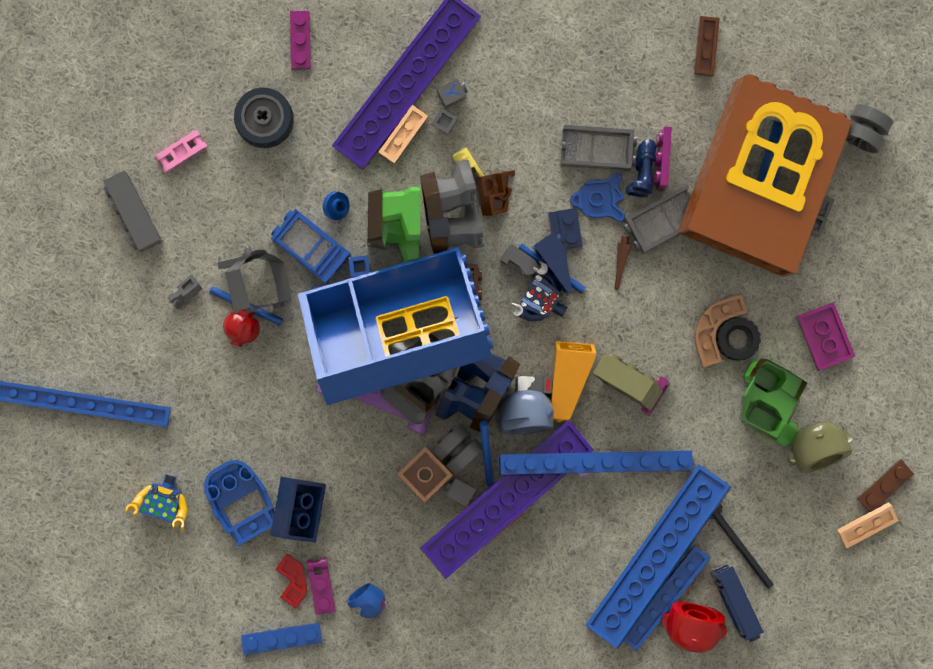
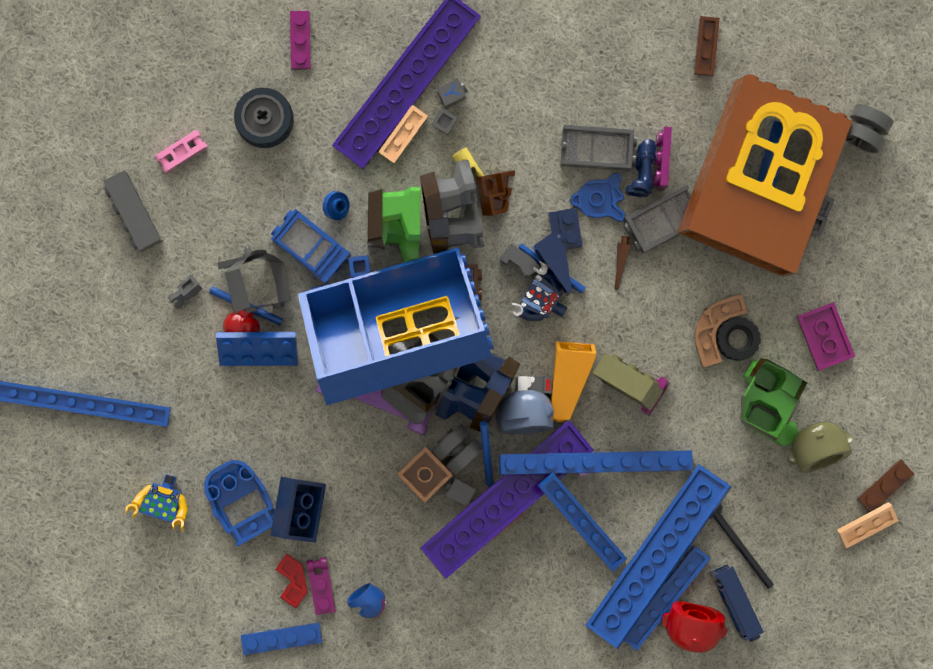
(257, 348): none -> blue plate
(582, 521): none -> blue plate

